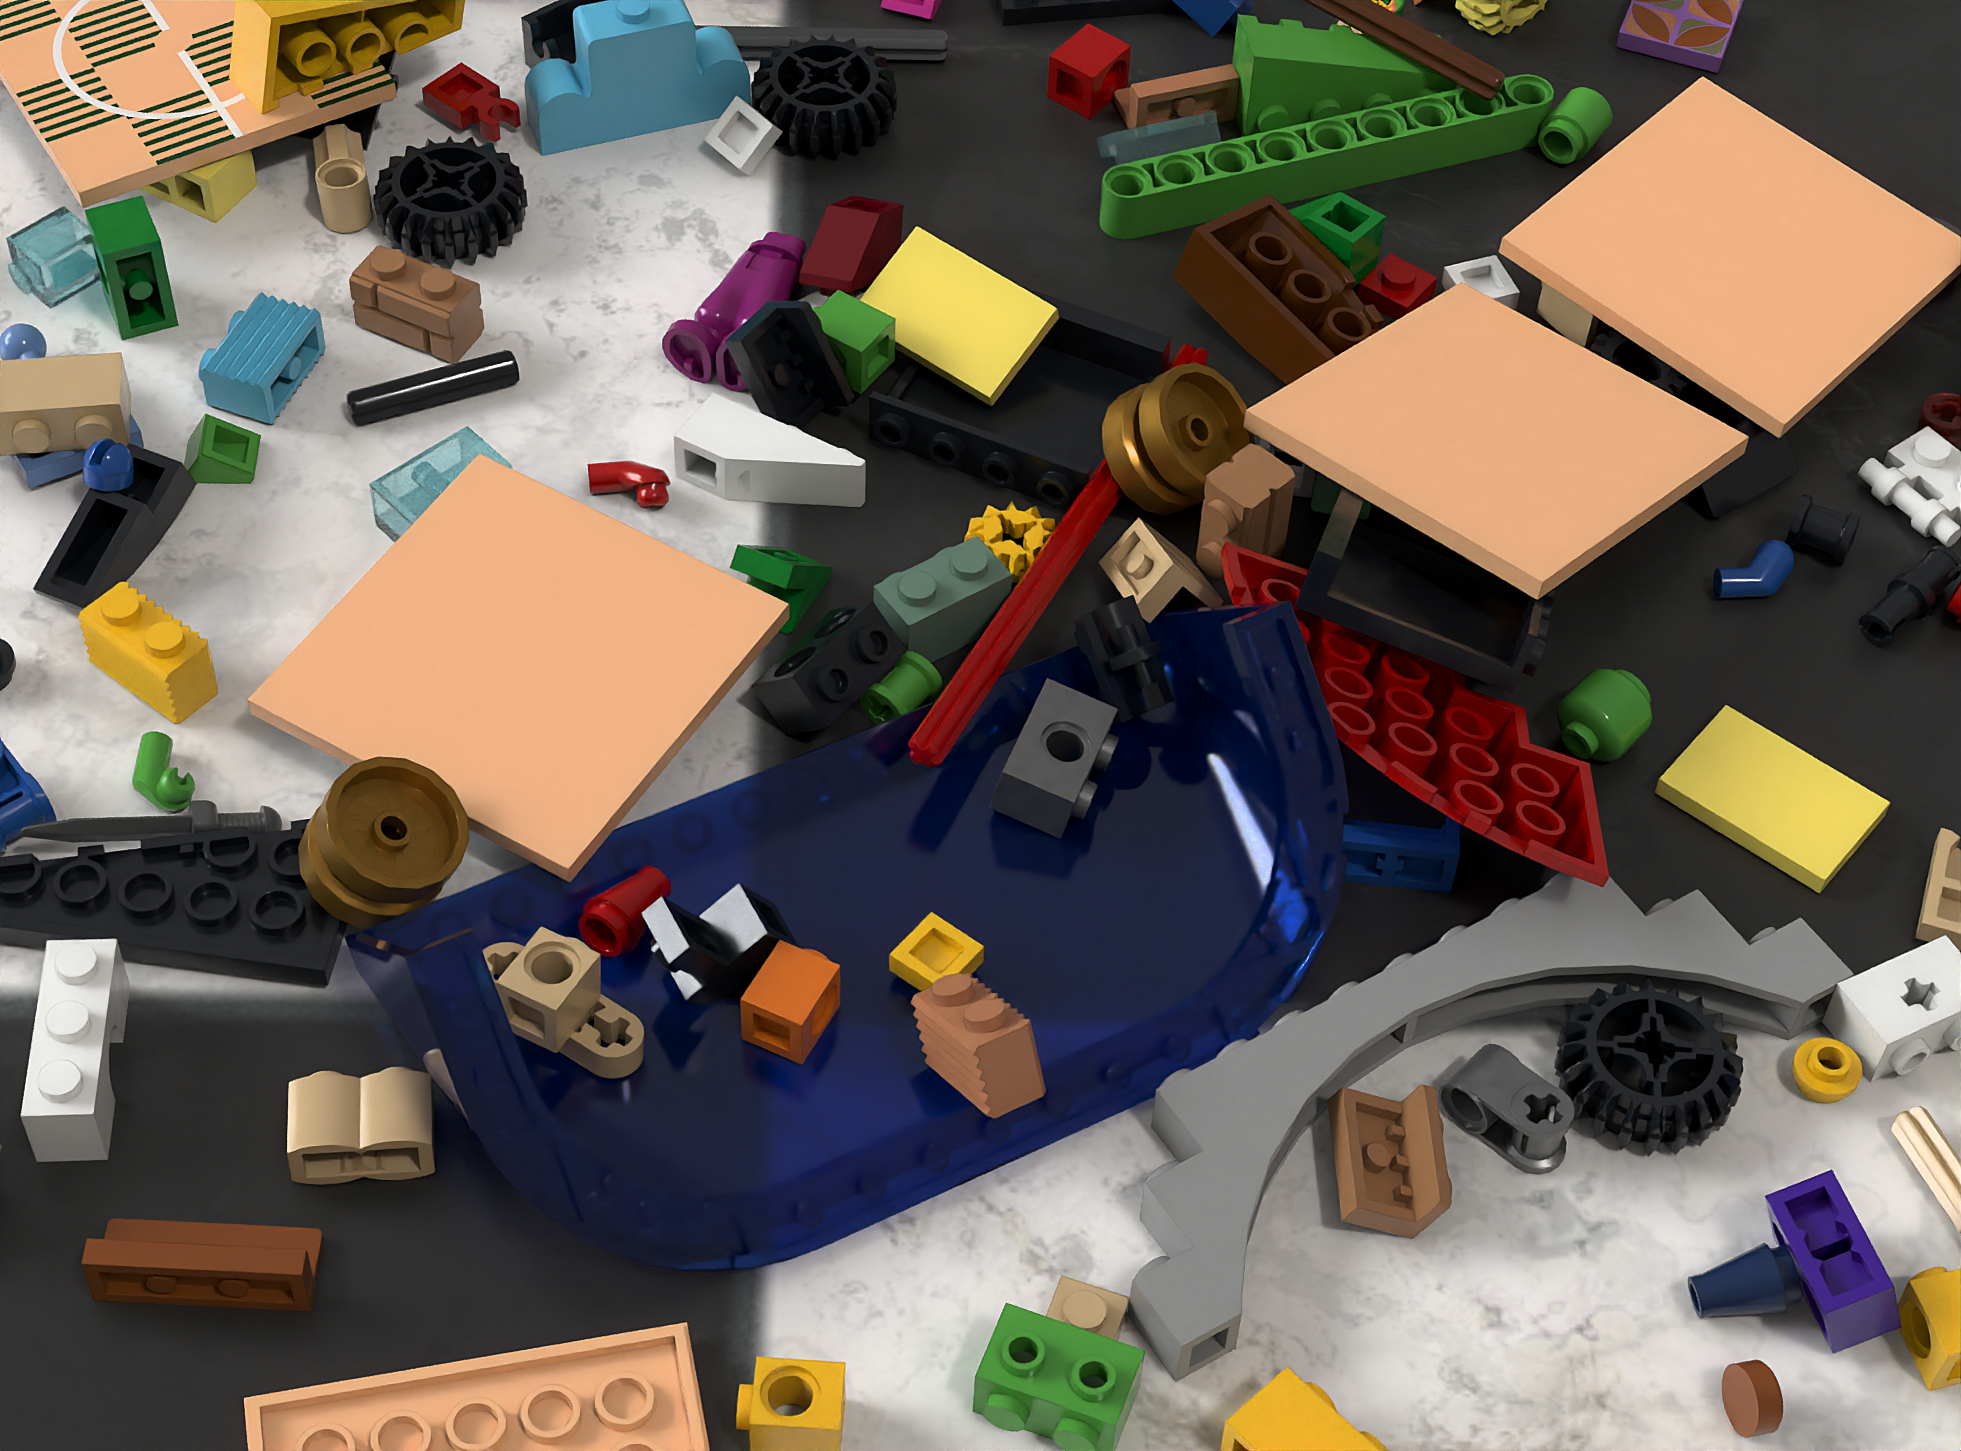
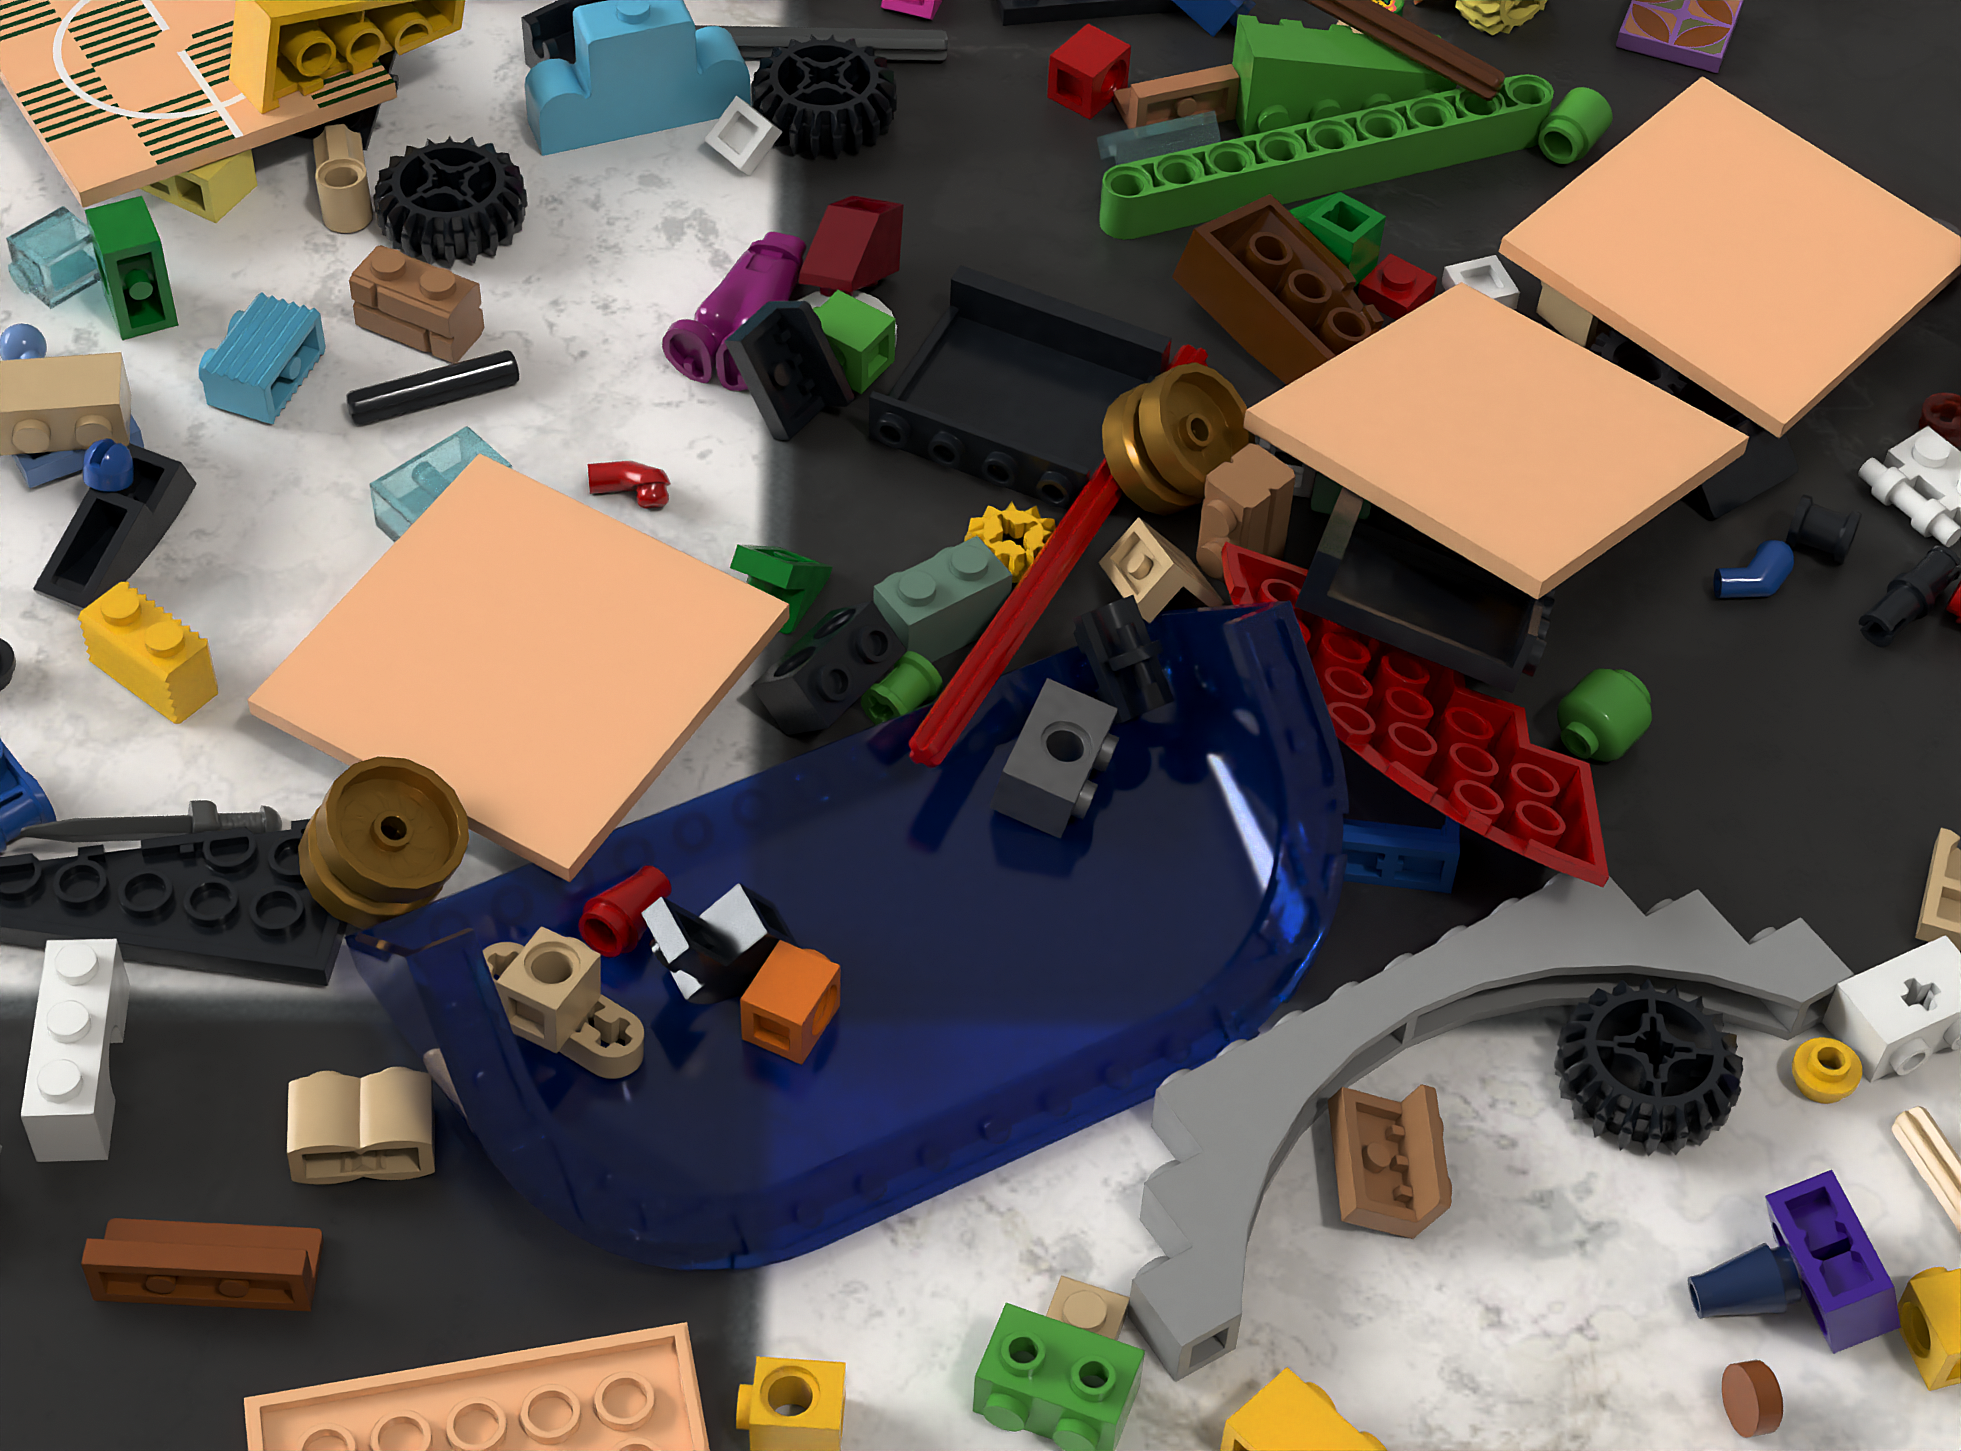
(155, 780): bright green arm -> none
(221, 452): bright green slope -> none
(469, 97): red plate -> none
(759, 459): white slope -> none
(934, 952): yellow plate -> none
(959, 315): light yellow tile -> none
(979, 1044): nougat brick -> none
(1503, 1103): flat silver piece -> none
(1772, 798): light yellow tile -> none

